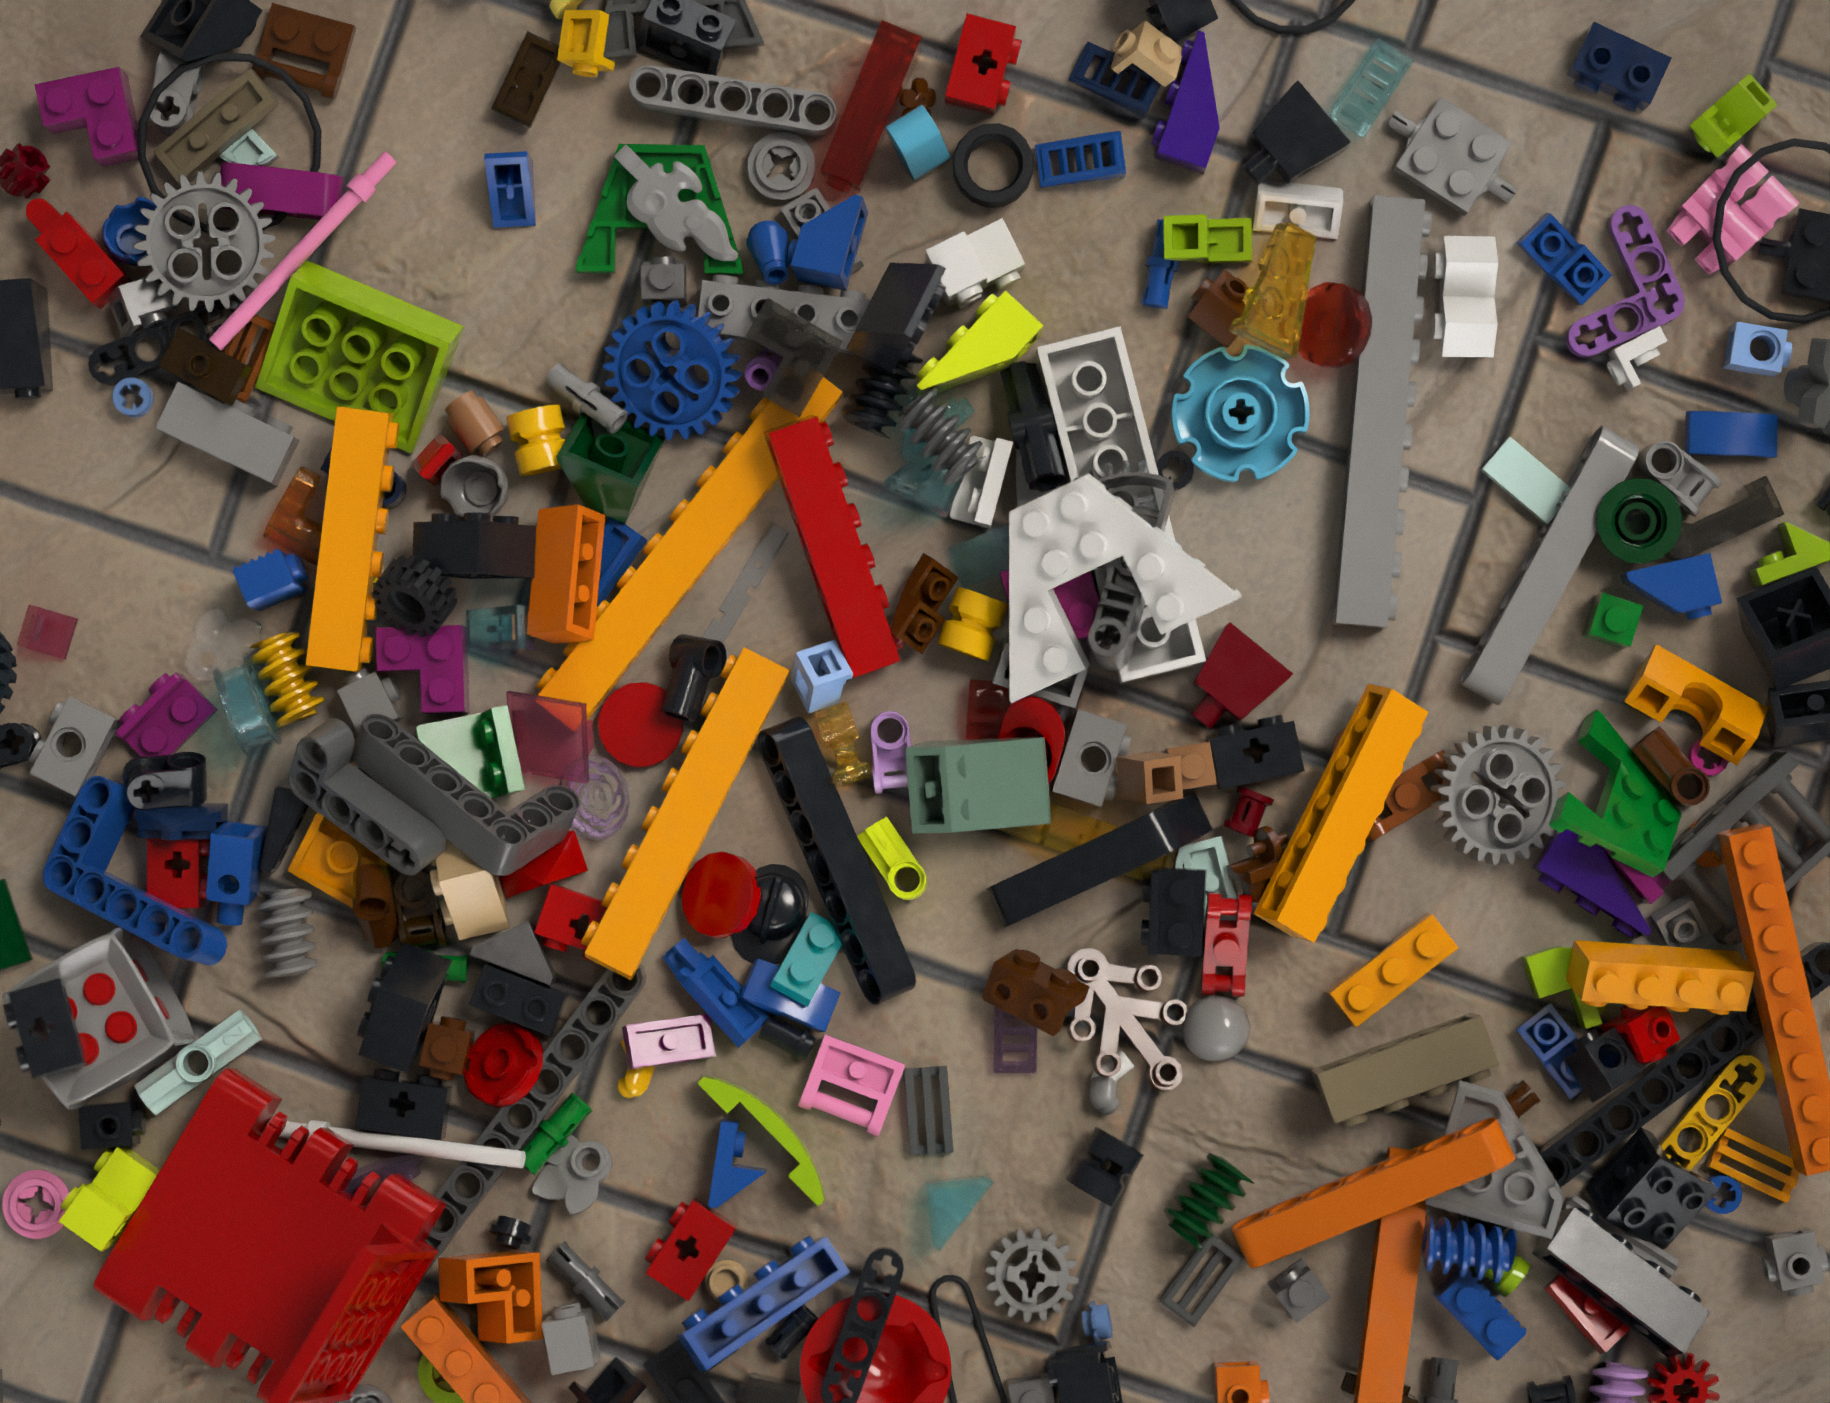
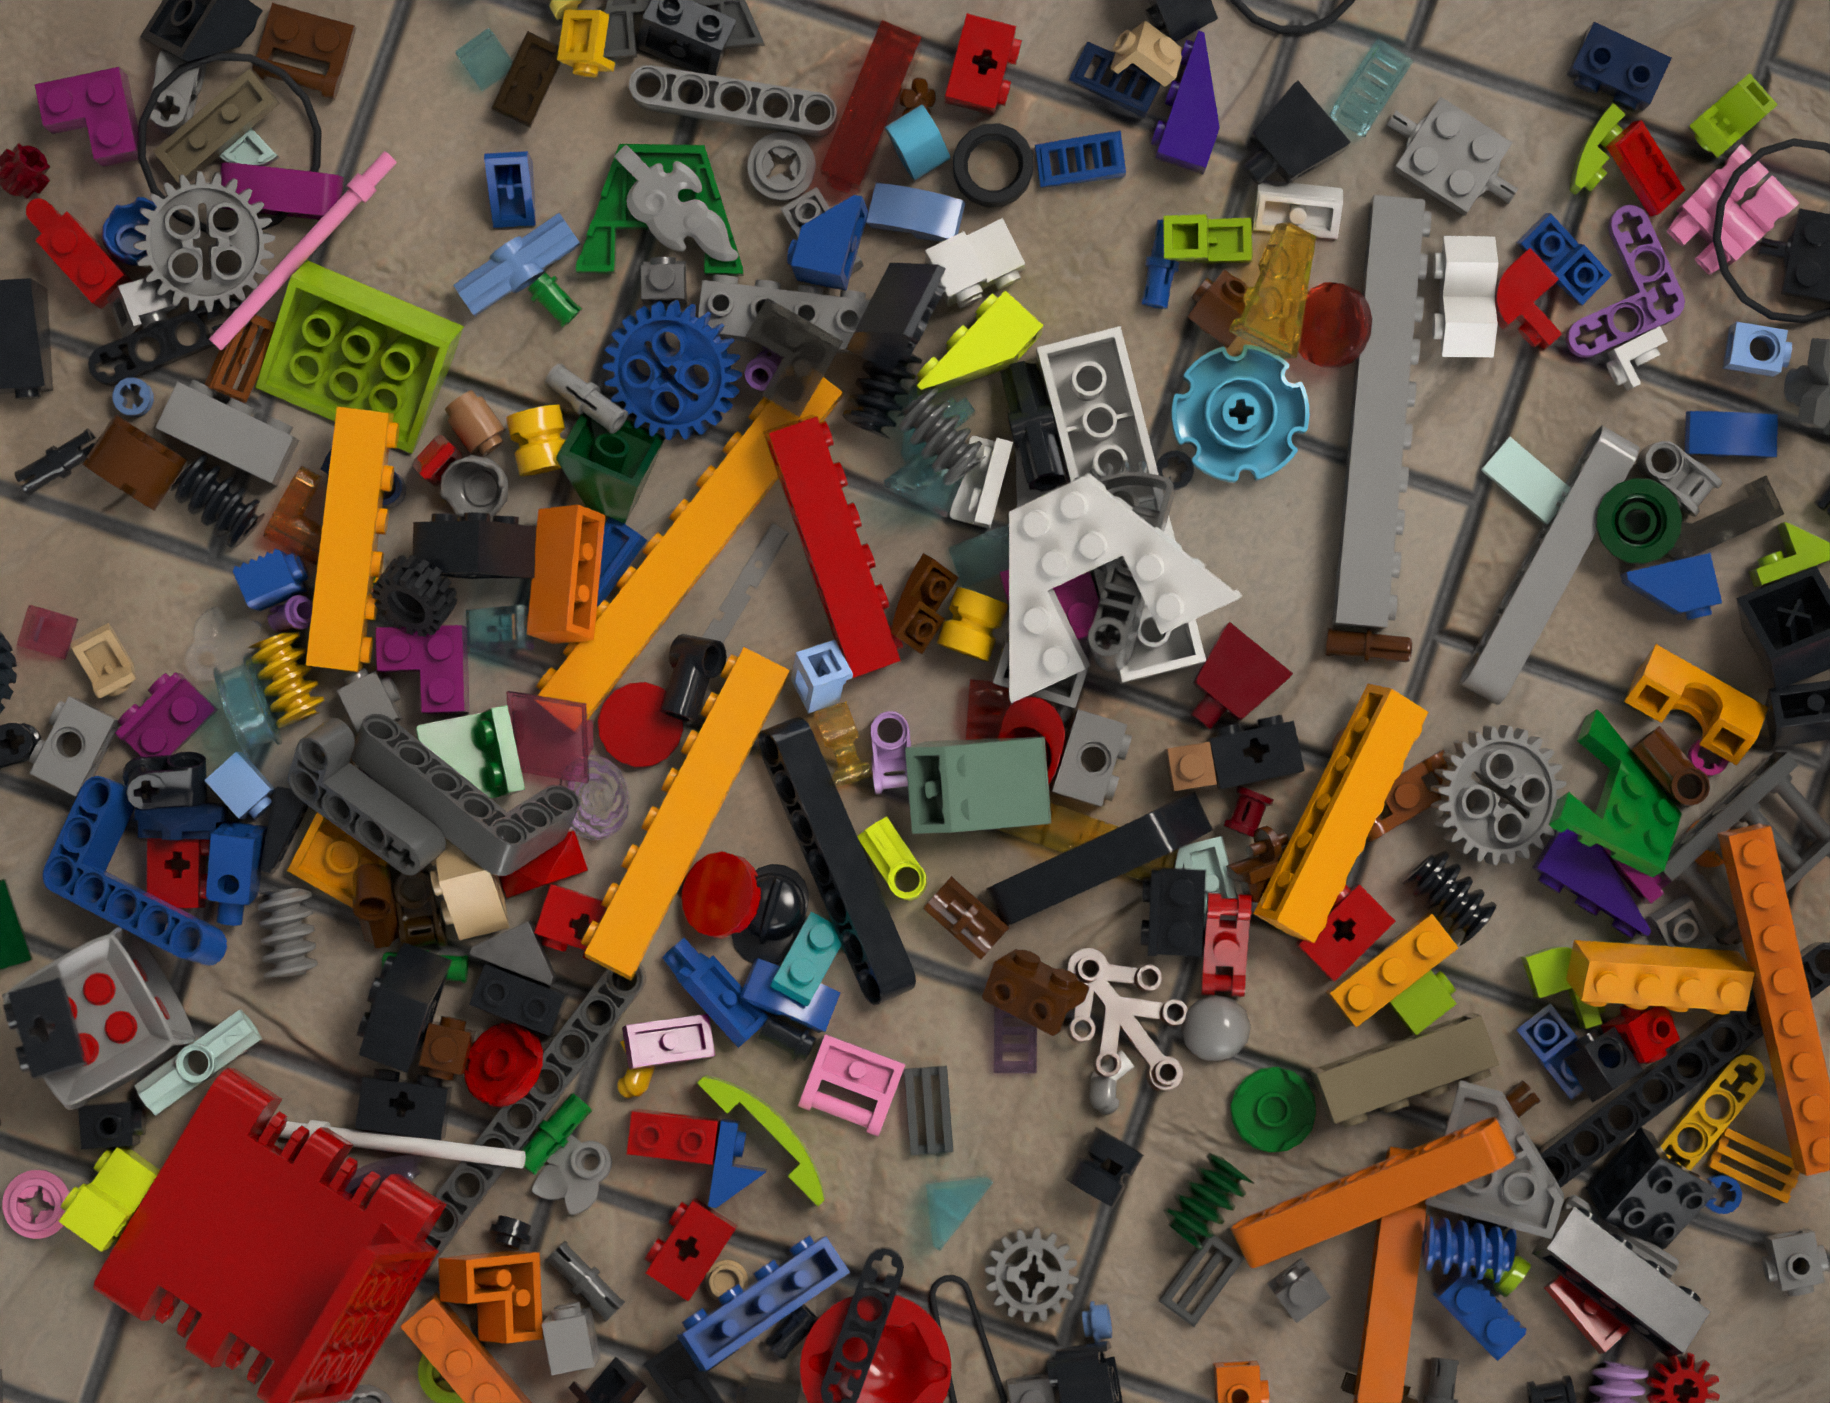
(56, 462): none -> black pin
(104, 661): none -> tan bracket
(134, 462): none -> reddish brown brick
(205, 366): dark brown plate -> none
(217, 502): none -> black piece
(241, 786): none -> light blue brick
(293, 614): none -> medium lavender pin
(485, 59): none -> clear light blue slope
(516, 264): none -> medium blue piece
(554, 299): none -> green pin
(673, 1136): none -> red brick
(769, 249): blue cone -> none
(915, 211): none -> medium blue slope
(966, 918): none -> reddish brown hips
(1149, 777): medium nougat brick -> none
(1273, 1109): none -> green tile
(1367, 926): none -> red brick
(1368, 645): none -> reddish brown axle
(1424, 1001): none -> lime brick
(1451, 895): none -> black piece
(1515, 298): none -> red brick
(1591, 158): none -> lime slope
(1612, 620): green brick -> none
(1645, 168): none -> red plate

